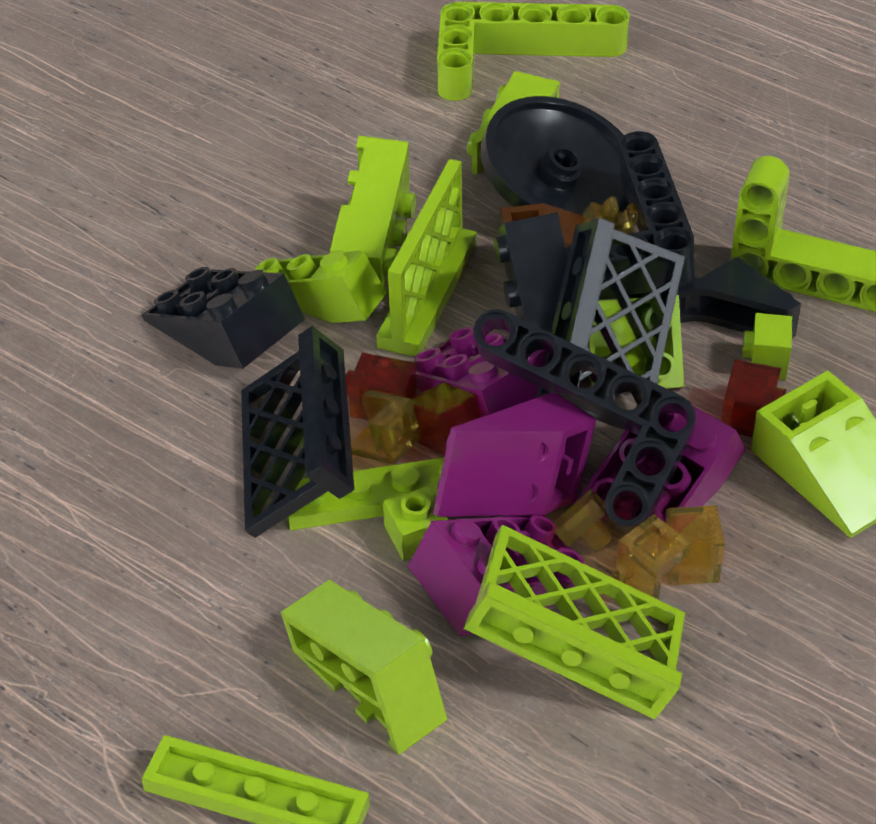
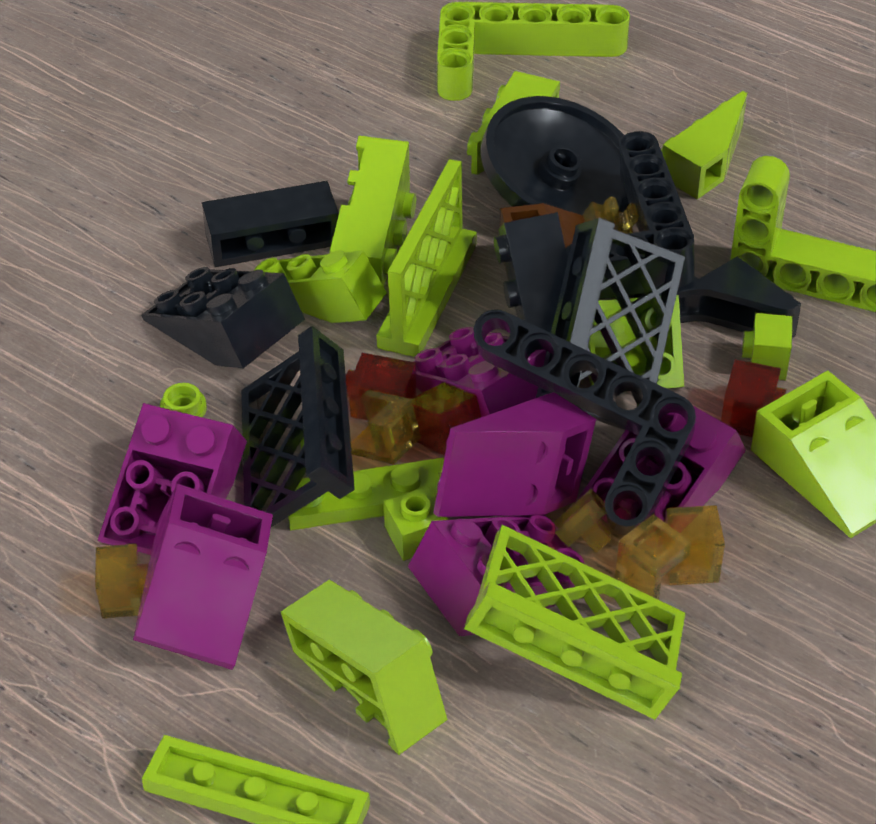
(119, 580): none -> clear yellow plate
(165, 452): none -> magenta slope
(184, 399): none -> lime plate
(202, 576): none -> magenta slope
(270, 223): none -> black brick
(703, 151): none -> lime slope

